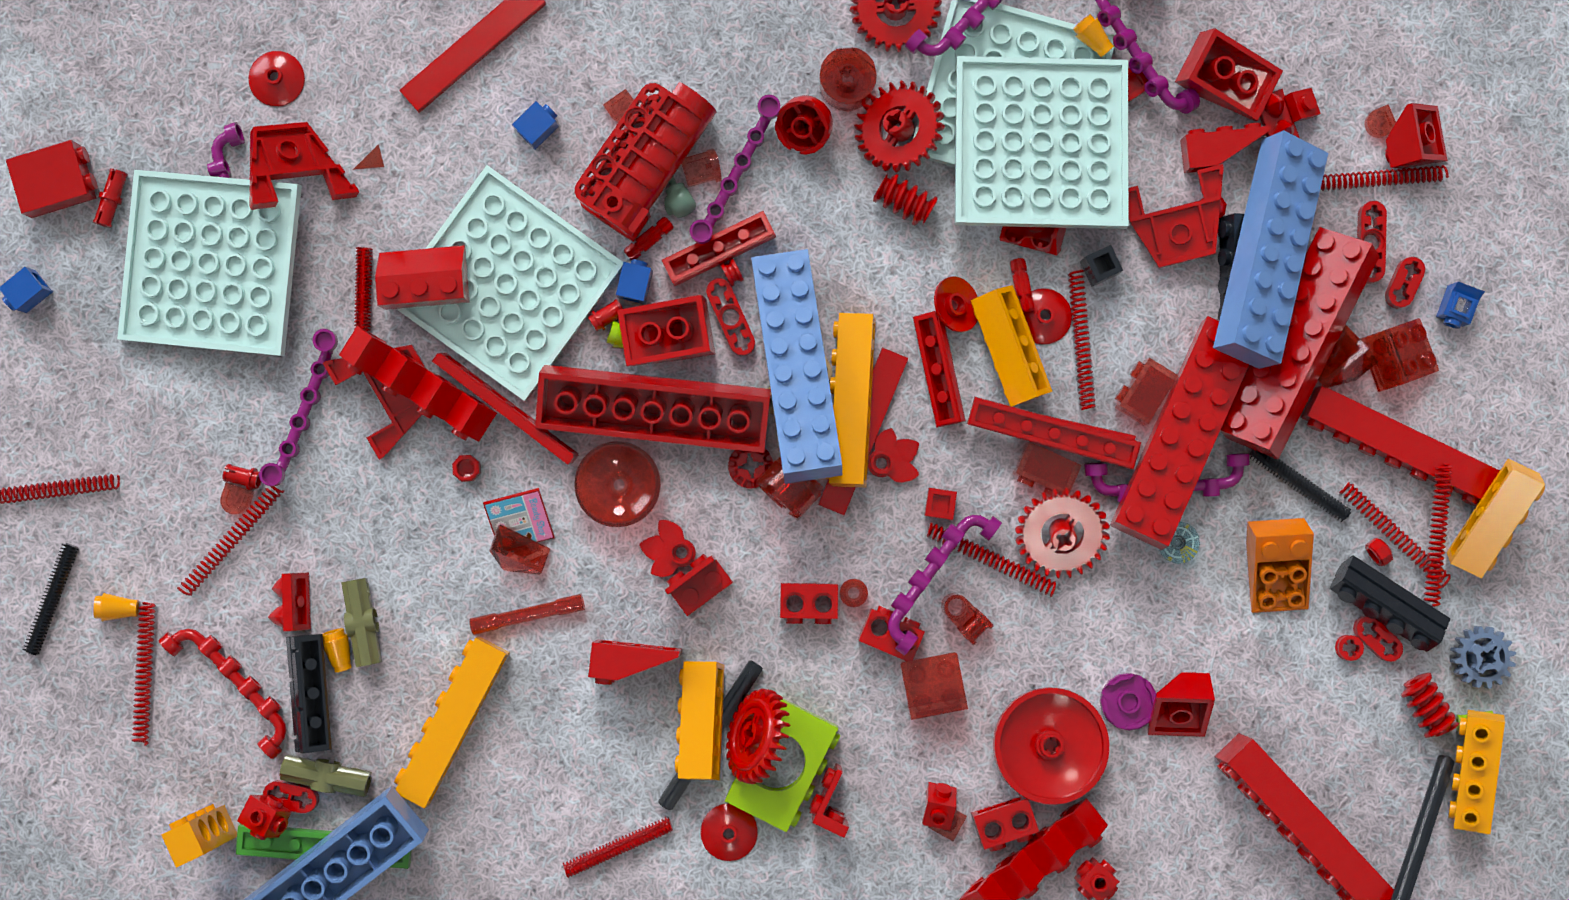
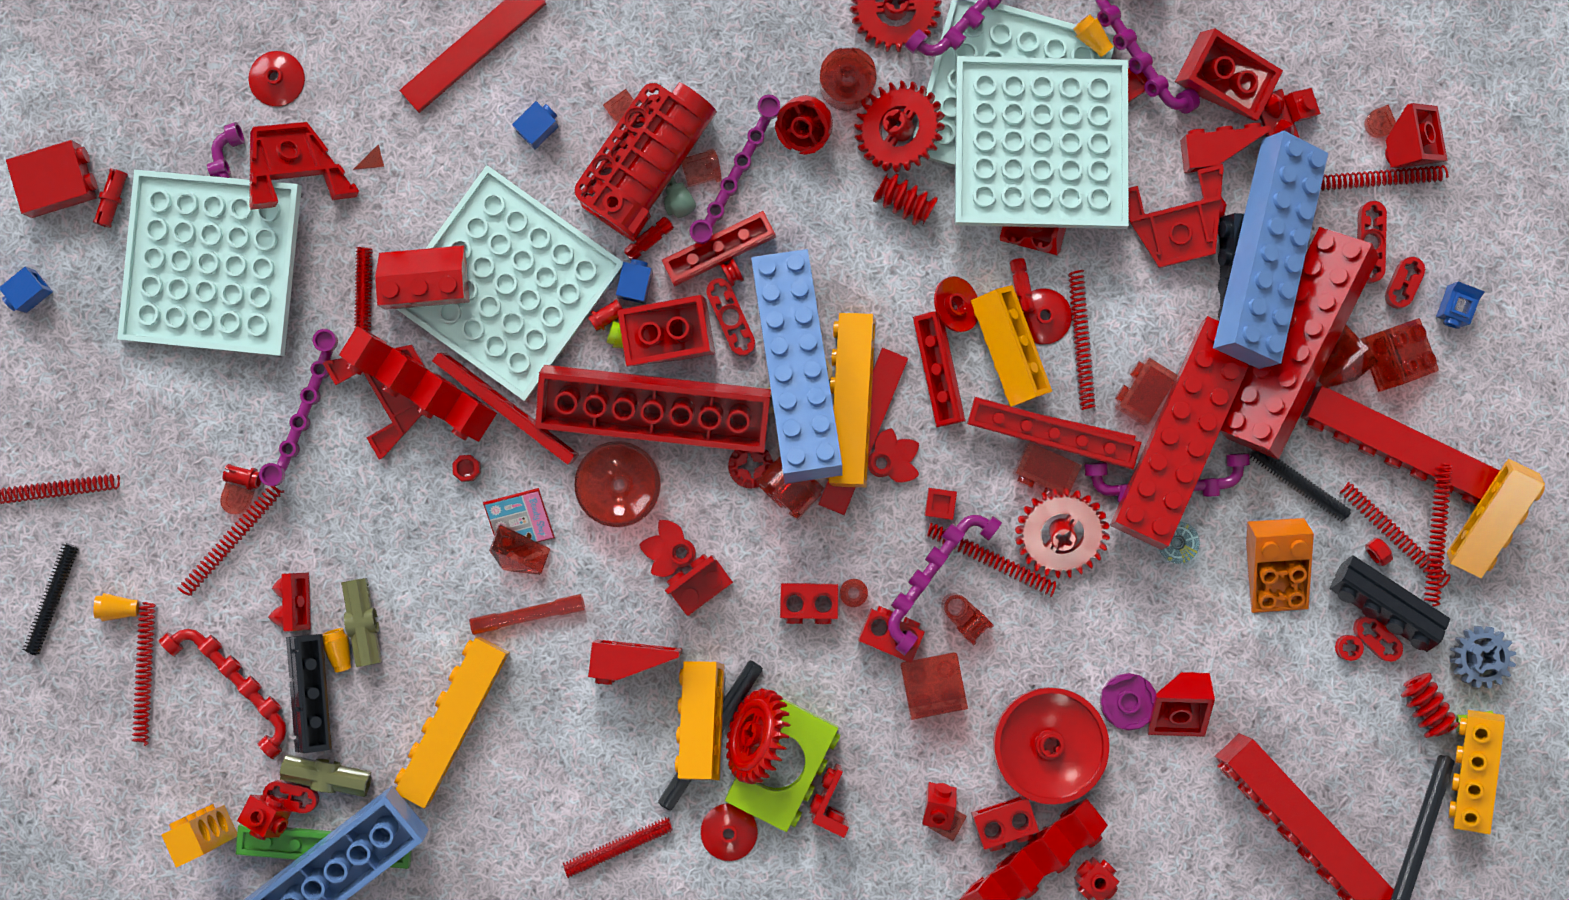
(1101, 265): black brick -> none

